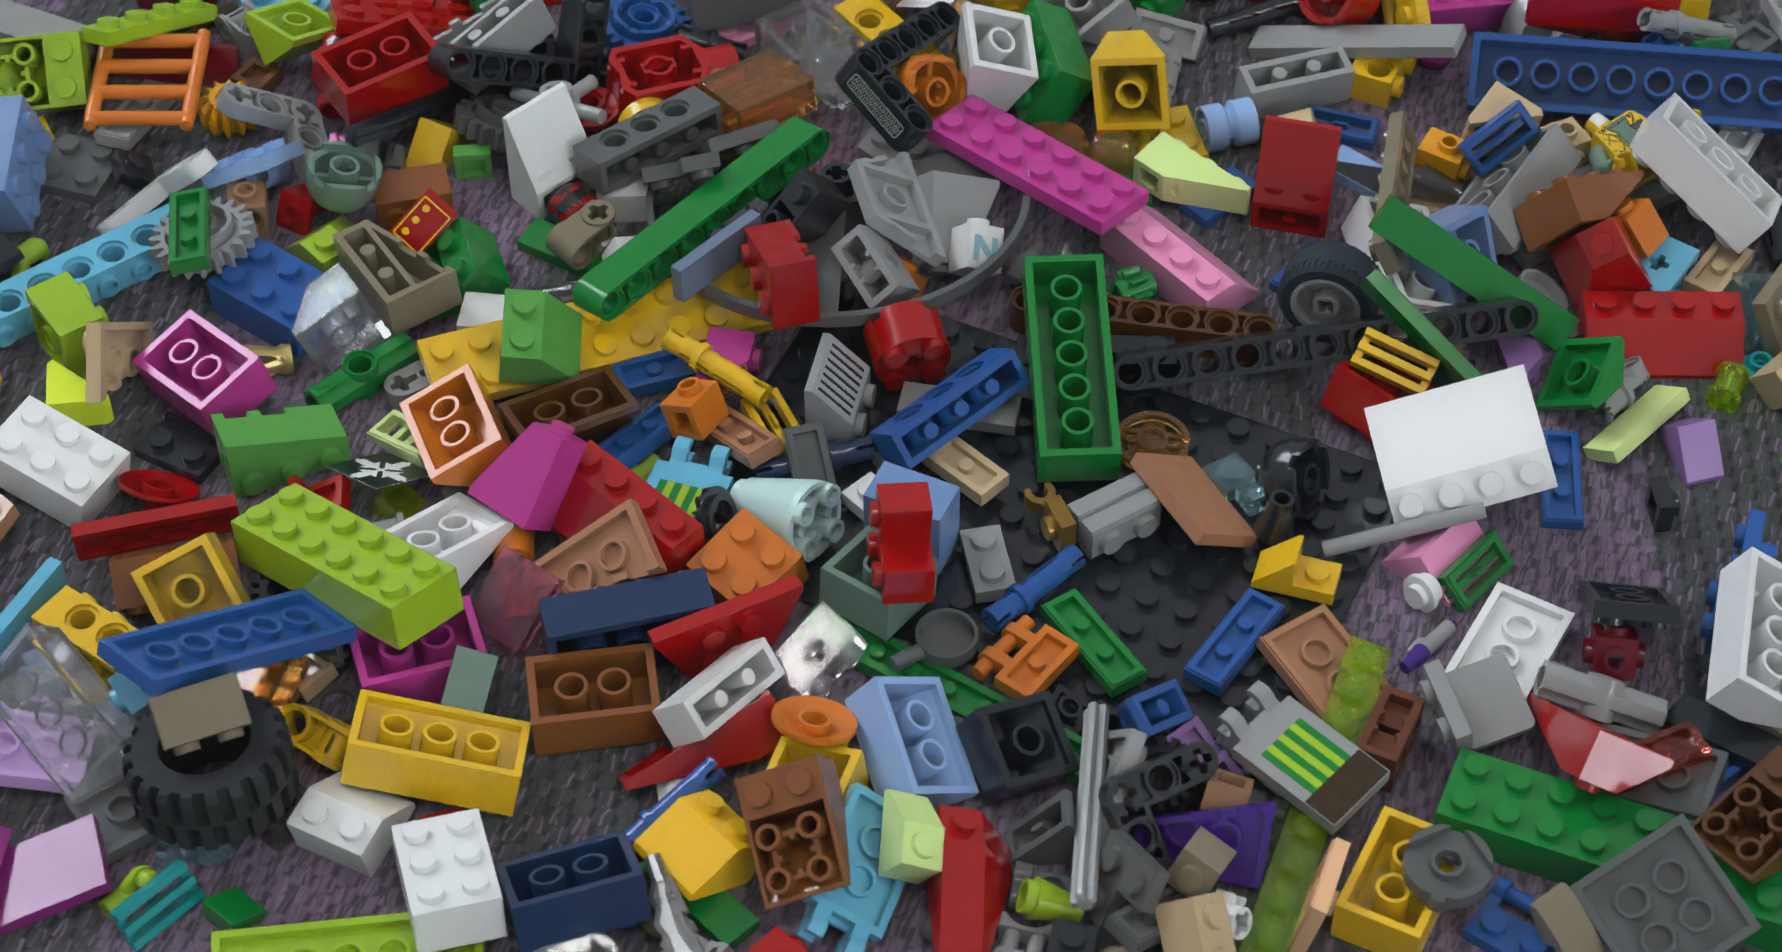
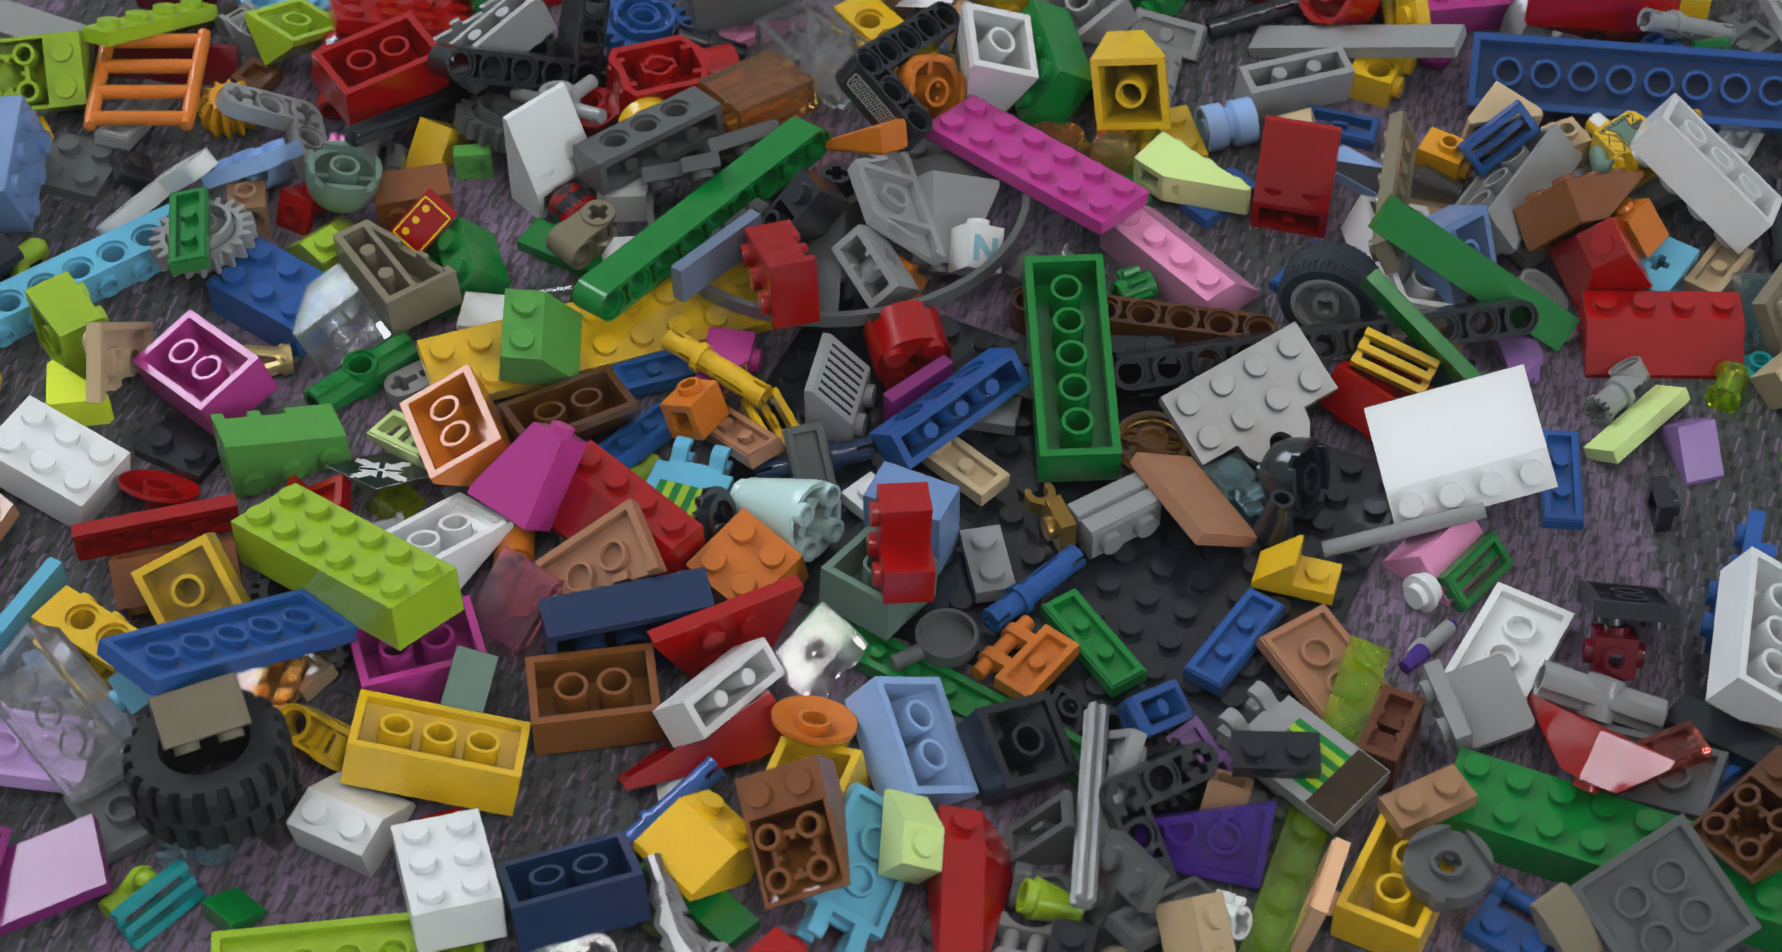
(876, 139): none -> orange slope
(916, 385): none -> magenta tile
(1200, 864): dark tan brick -> none
(1250, 399): none -> light grey plate
(1275, 754): none -> black plate
(1427, 801): none -> medium nougat plate
(1583, 374): green slope -> none

